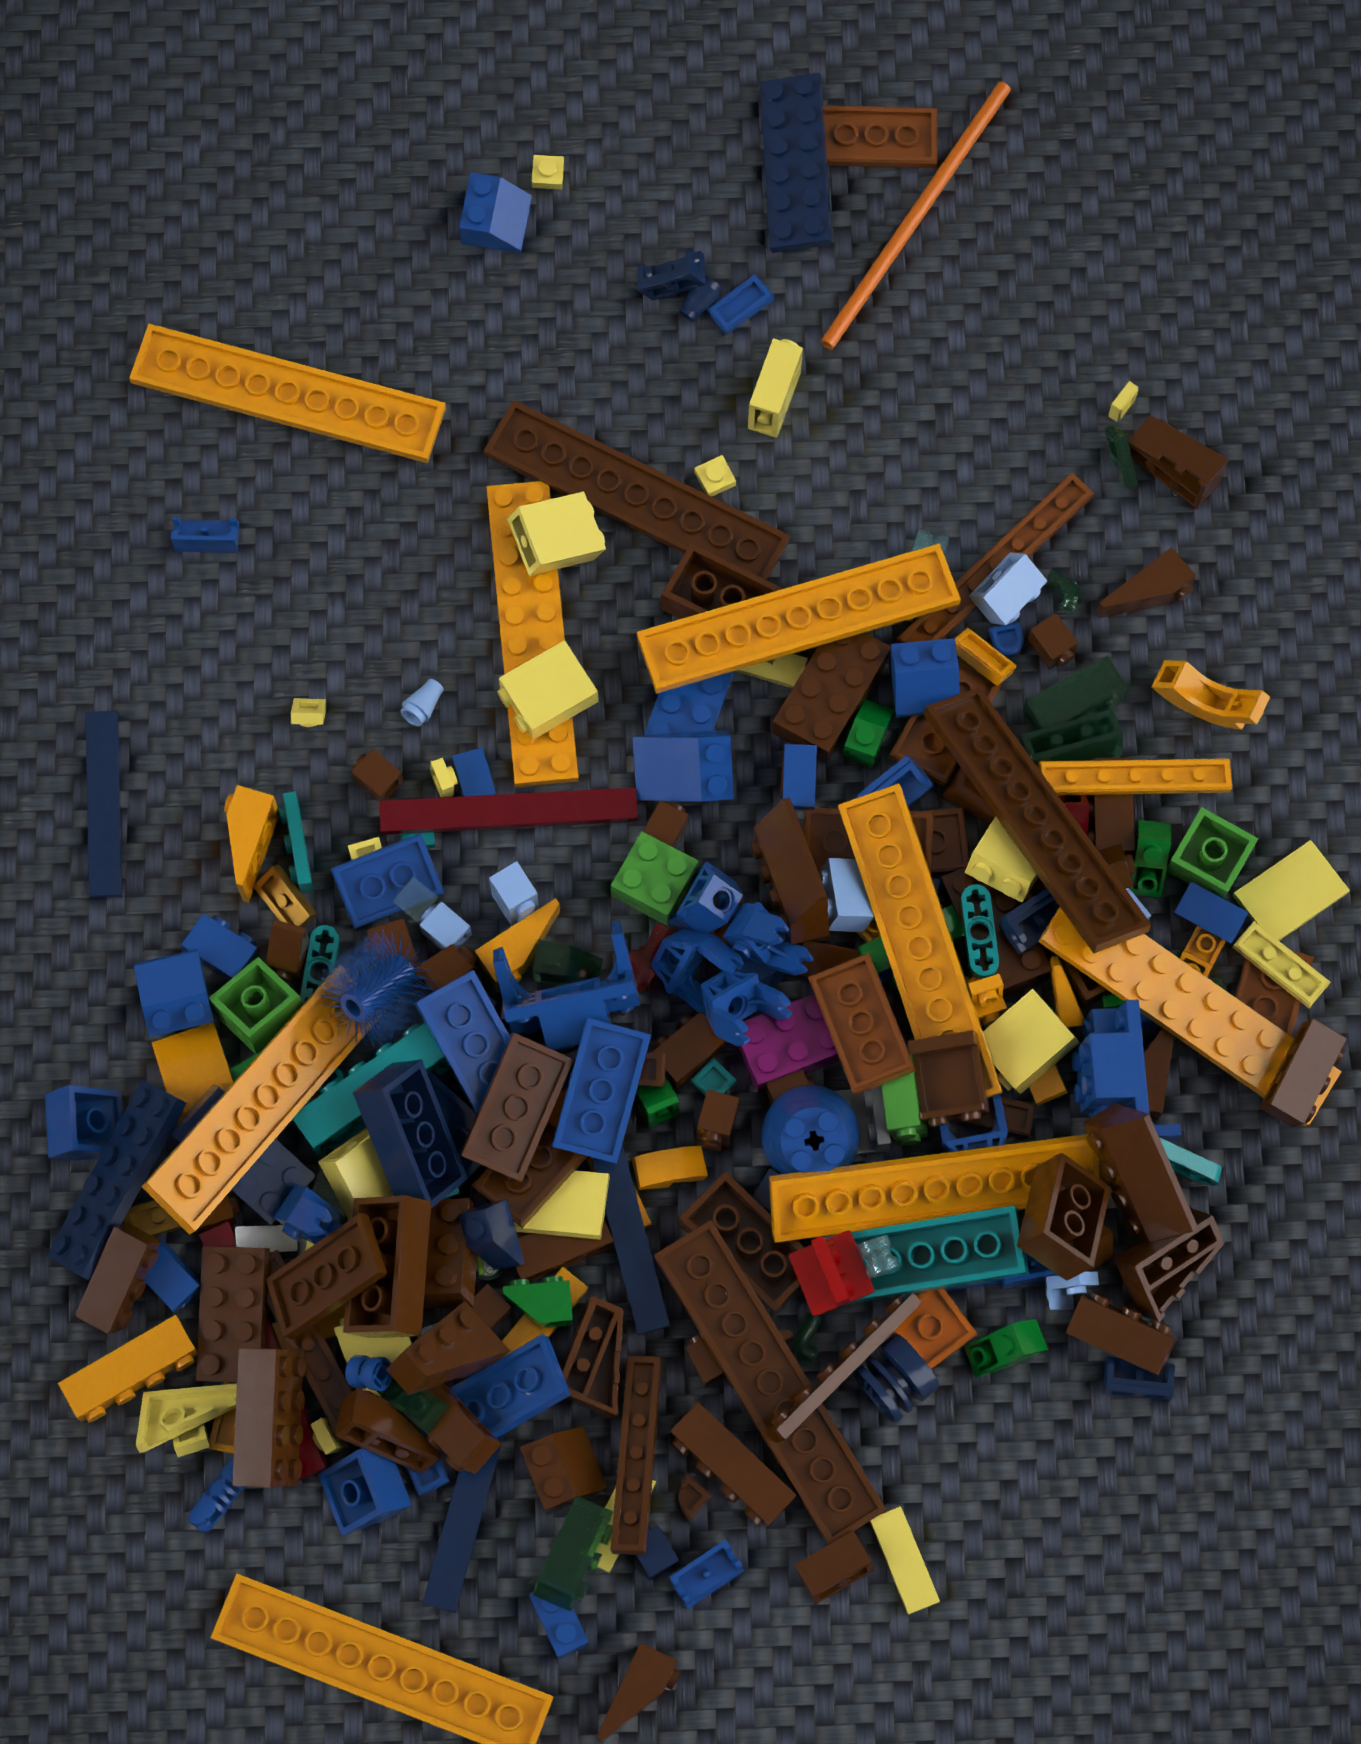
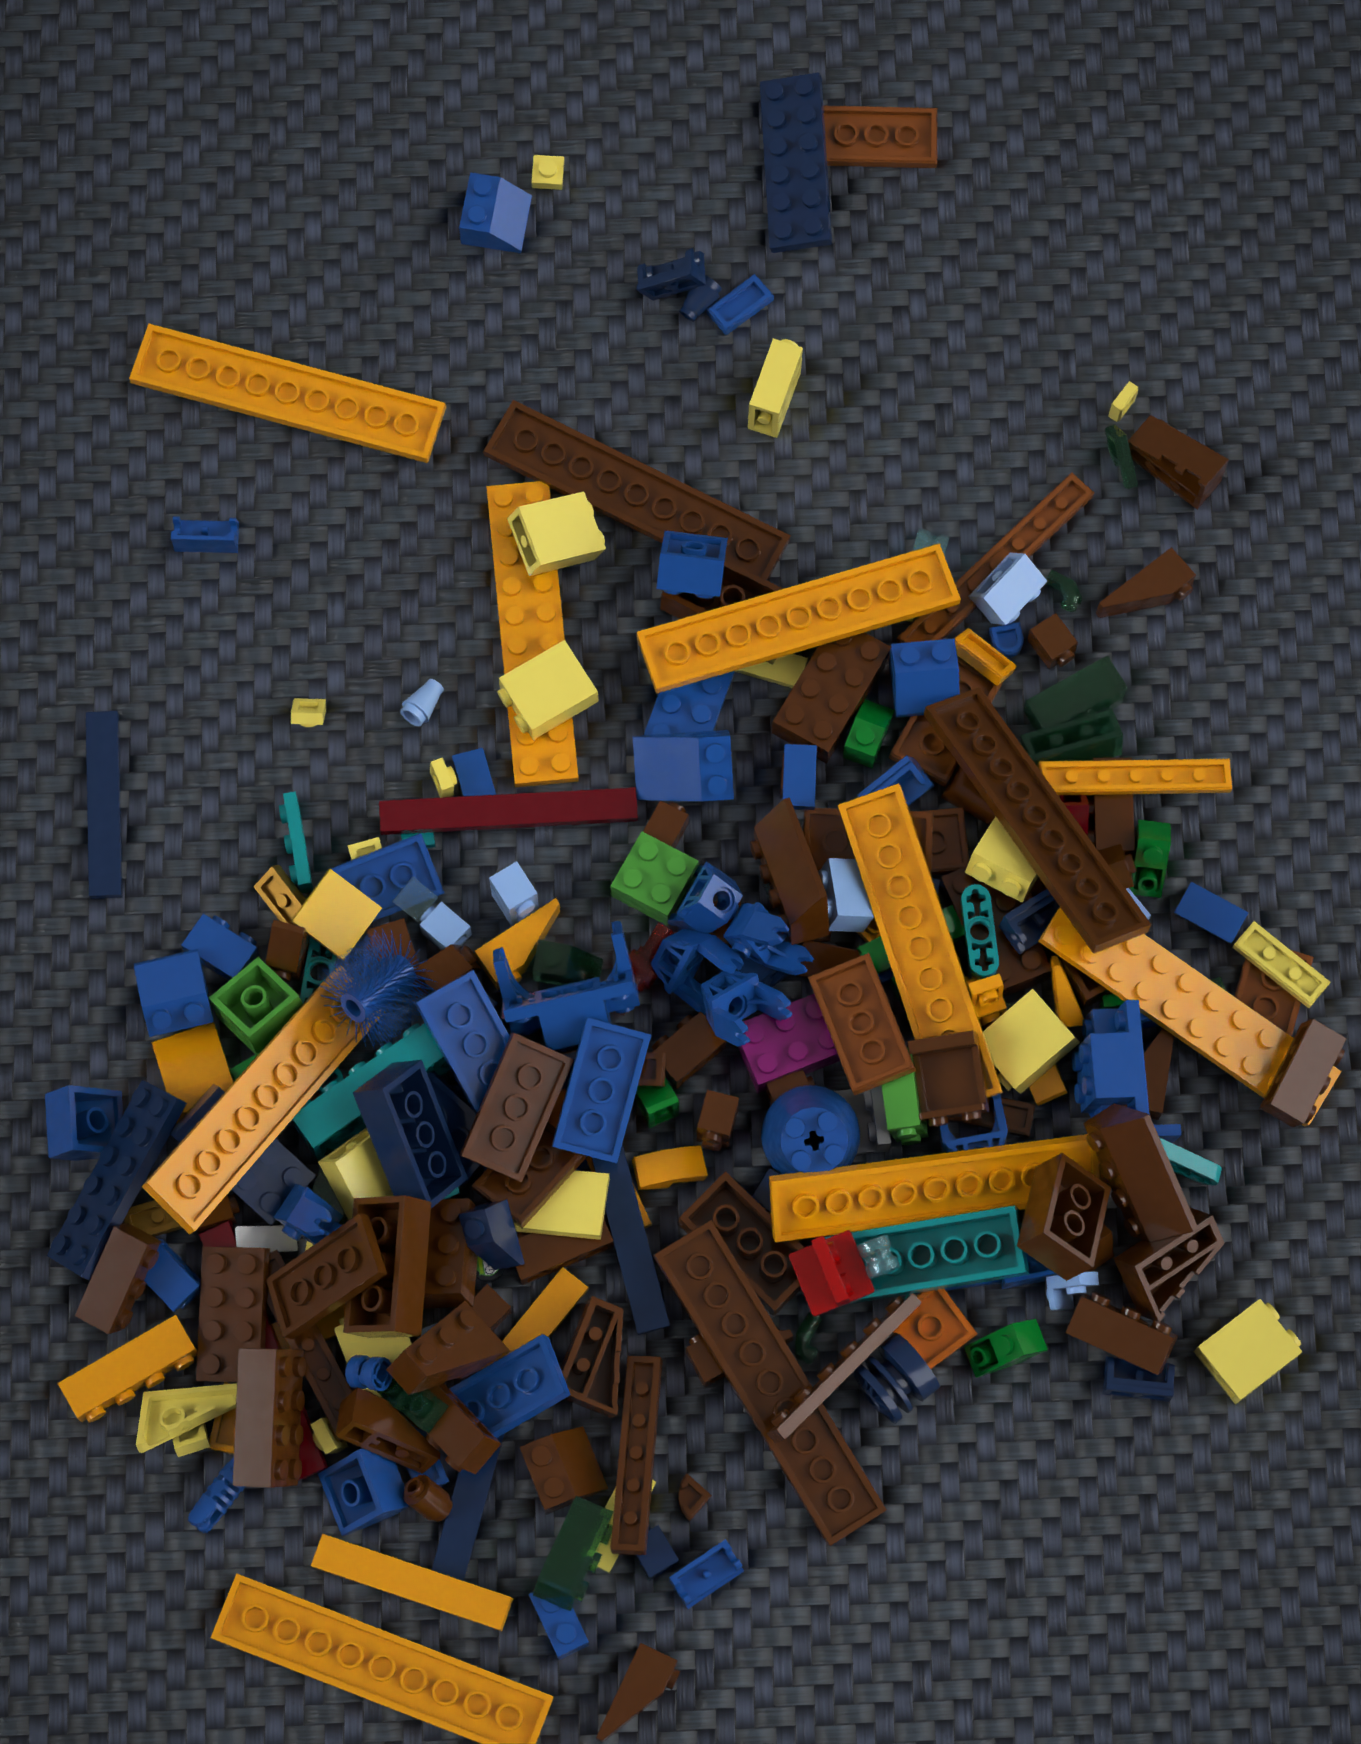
(251, 825): light orange slope -> none
(336, 914): none -> yellow tile
(376, 775): reddish brown brick -> none
(412, 1582): none -> light orange tile
(427, 1498): none -> reddish brown brick
(542, 1303): green slope -> none
(691, 564): none -> blue slope
(713, 1077): teal tile -> none
(715, 476): light yellow plate -> none
(732, 1465): reddish brown brick -> none
(834, 1567): reddish brown hinge -> none
(904, 1560): light yellow tile -> none
(915, 216): orange piece -> none
(1202, 950): light orange slope -> none
(1206, 699): light orange arch -> none
(1212, 853): bright green brick -> none
(1248, 1350): none -> light yellow brick
(1291, 891): light yellow tile -> none

